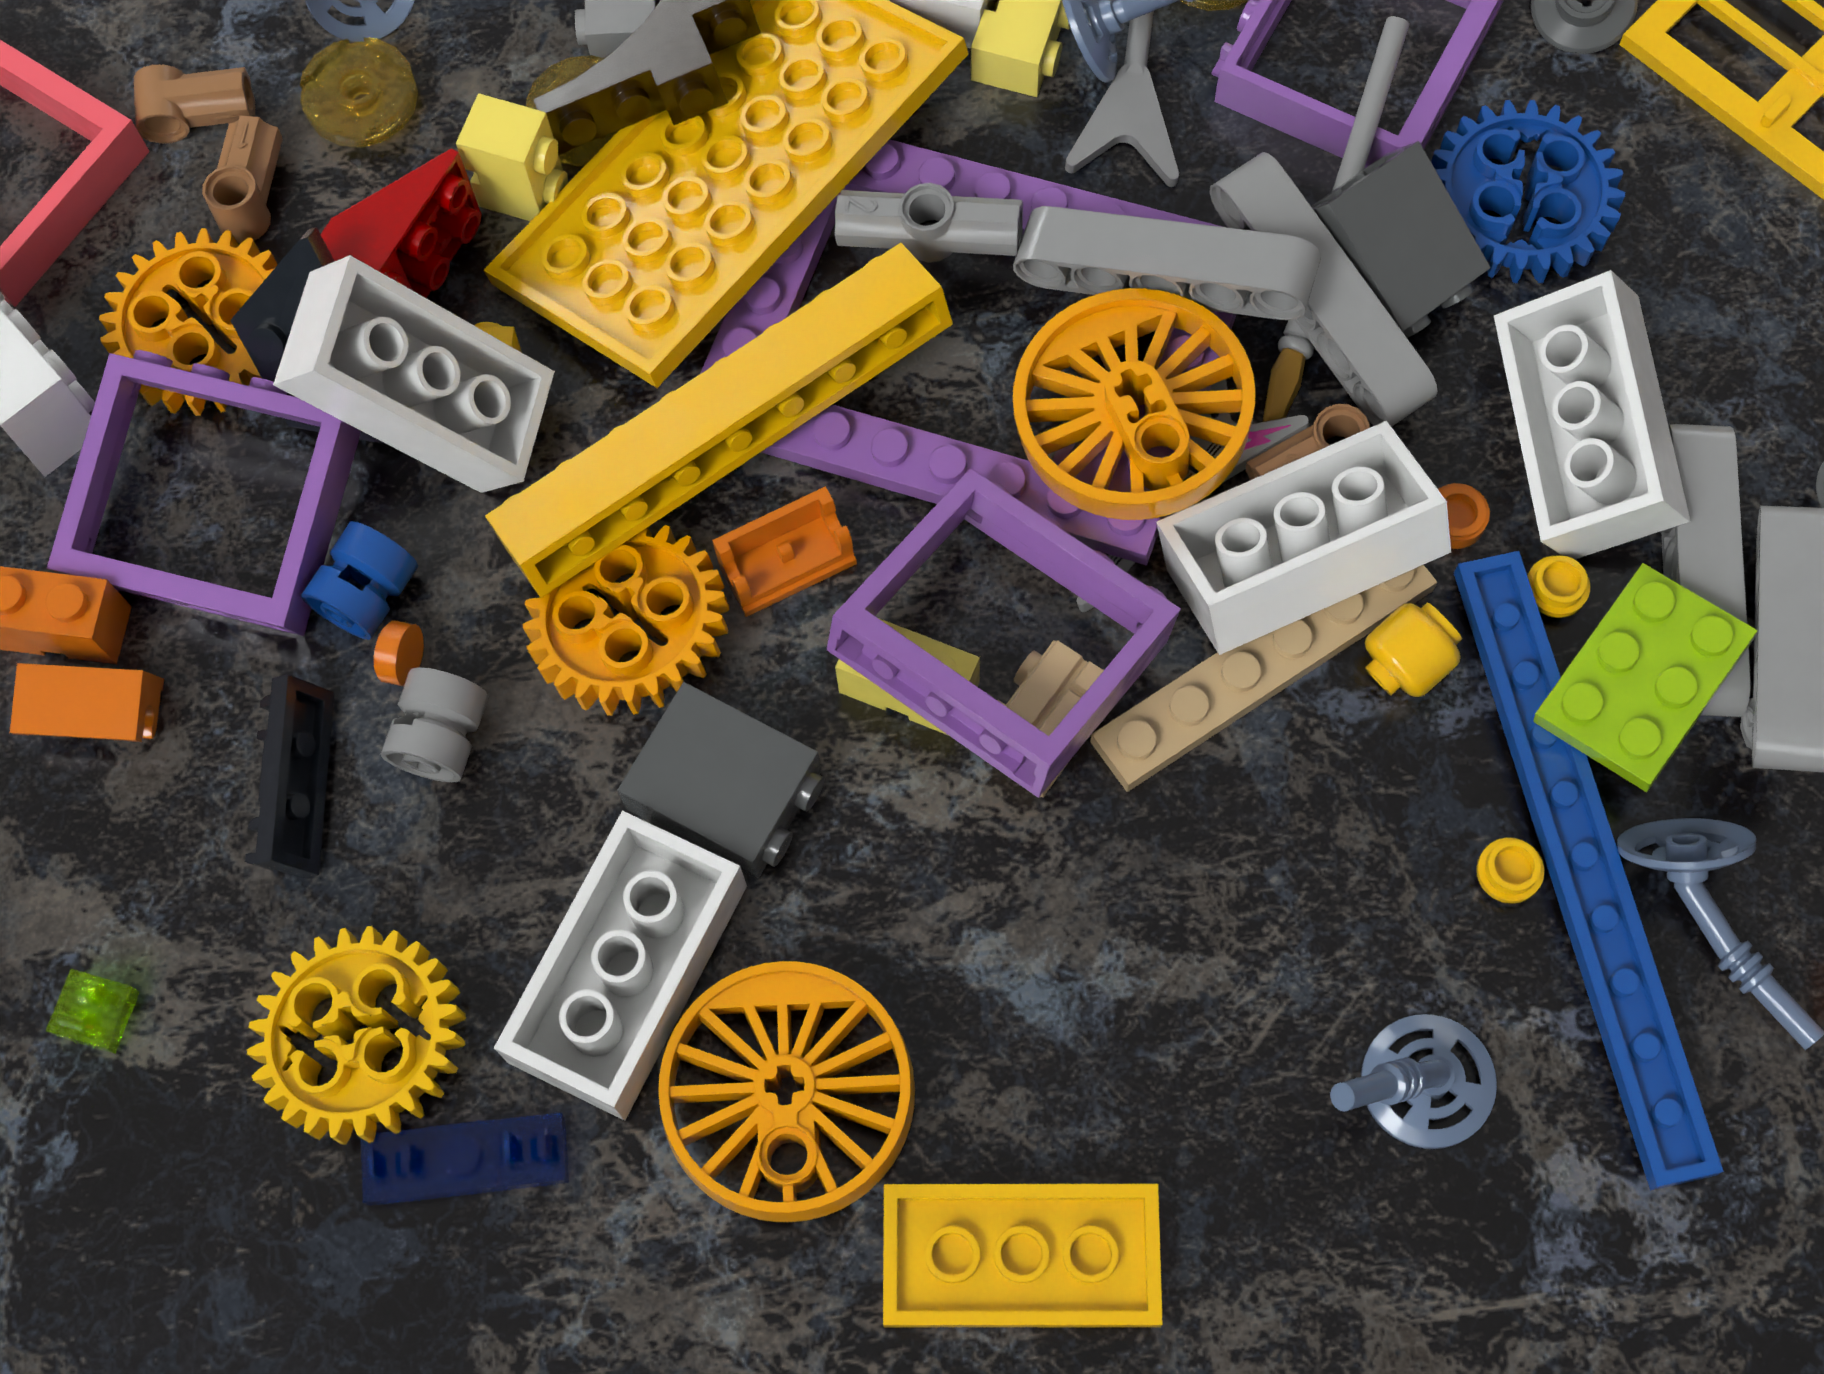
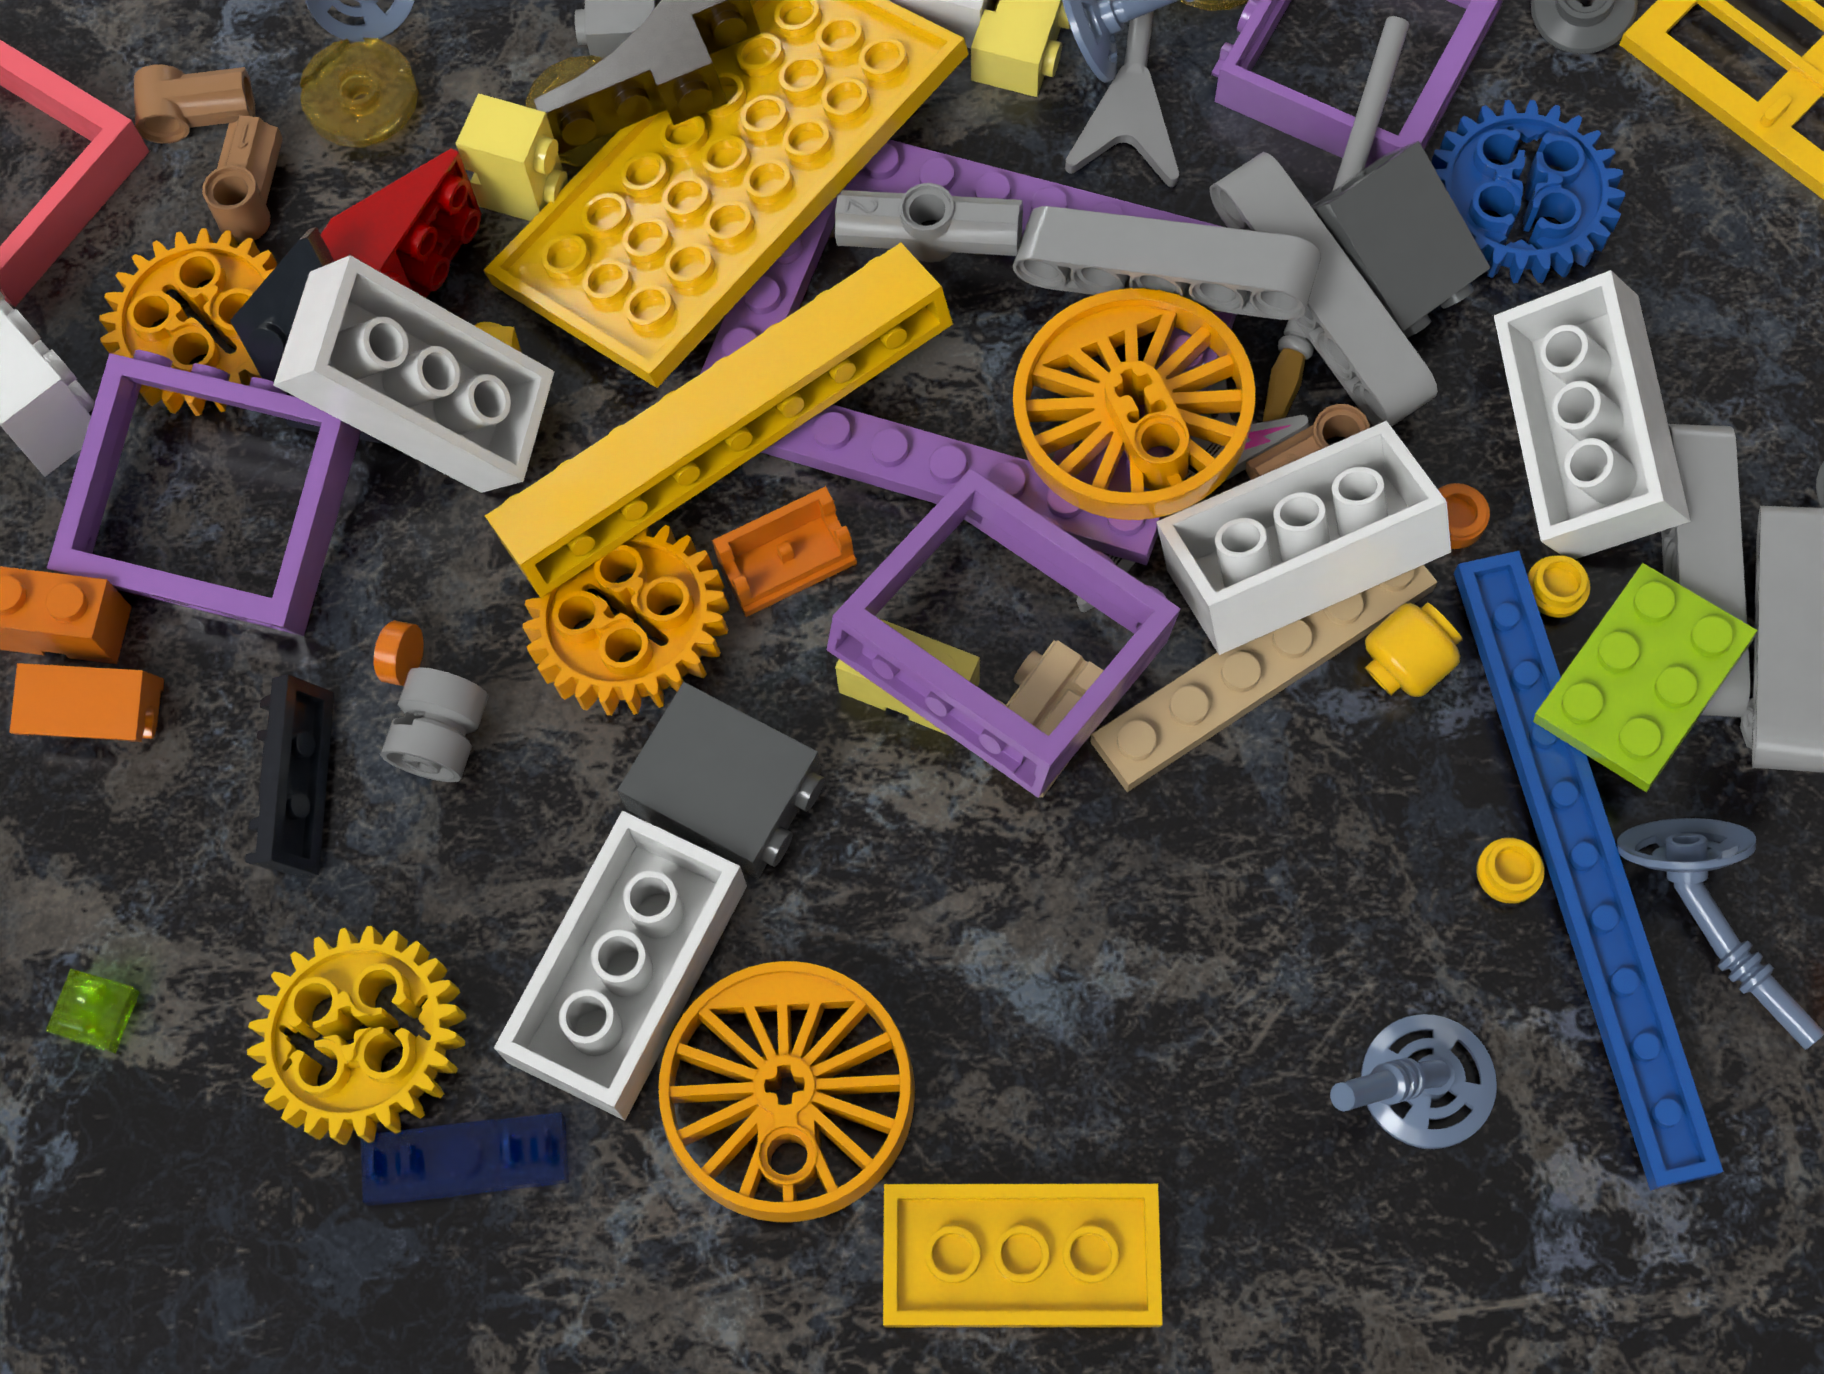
(371, 562): blue wheel -> none

